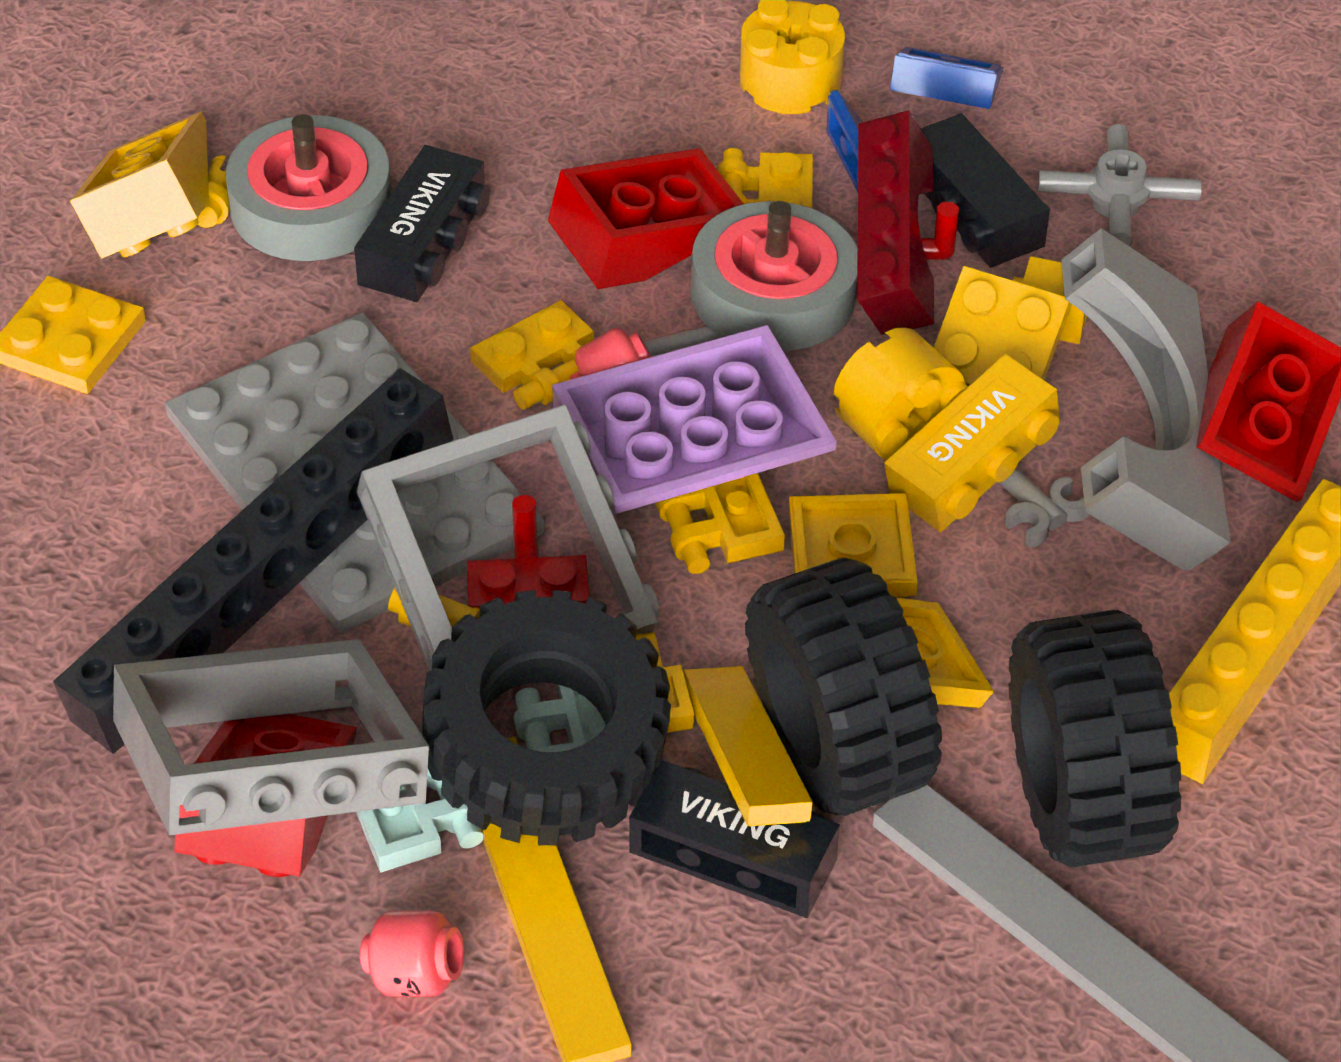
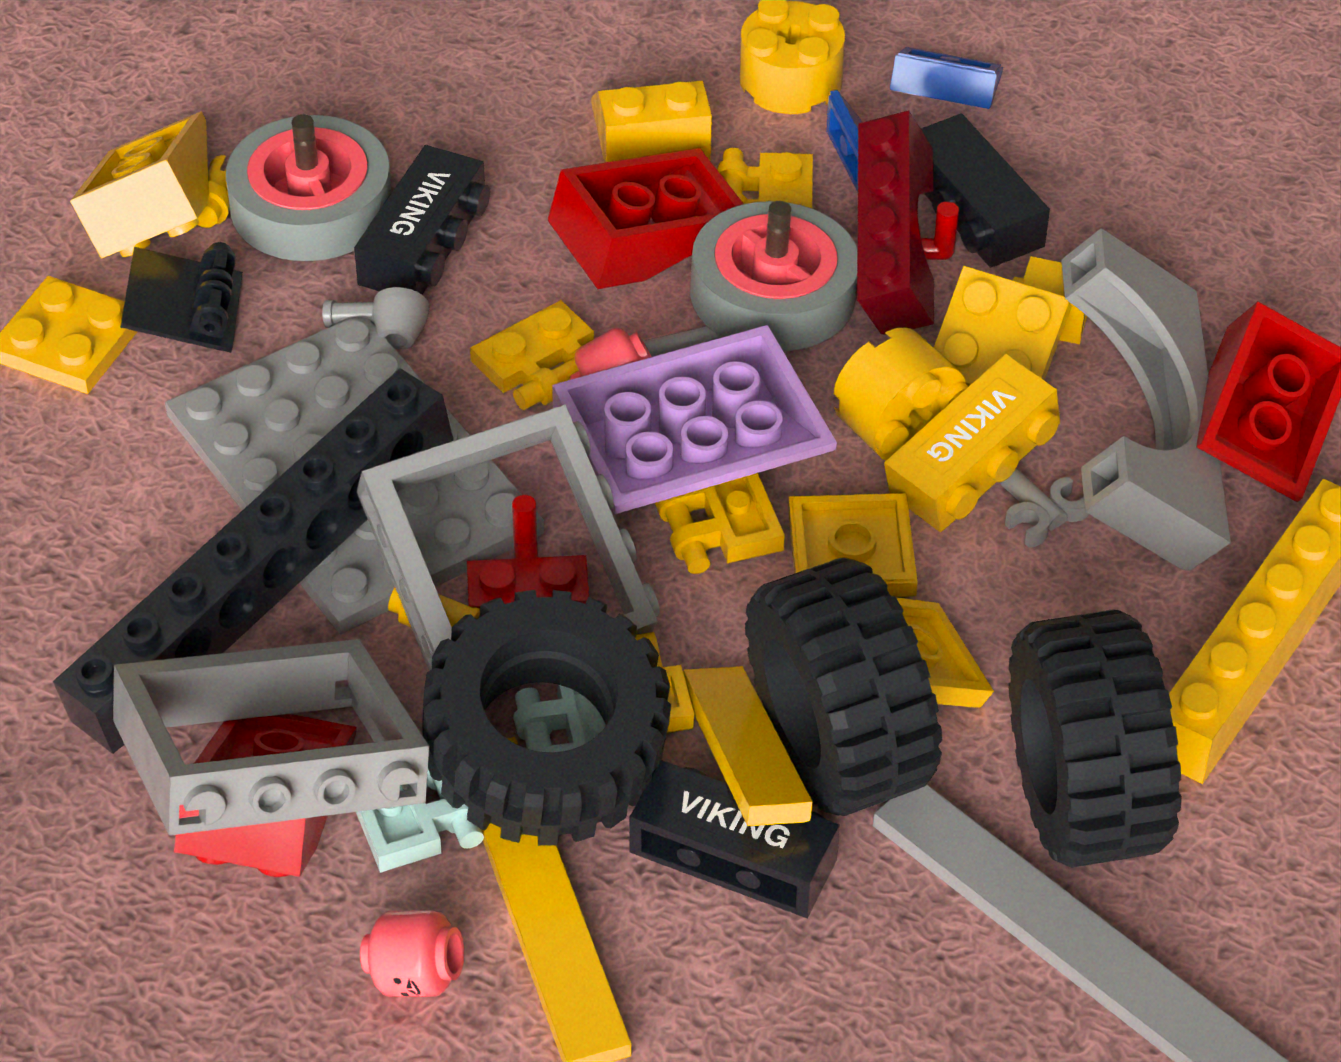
(184, 296): none -> black hinge
(396, 312): none -> light grey bar
(652, 120): none -> yellow slope
(1119, 184): light grey bar -> none

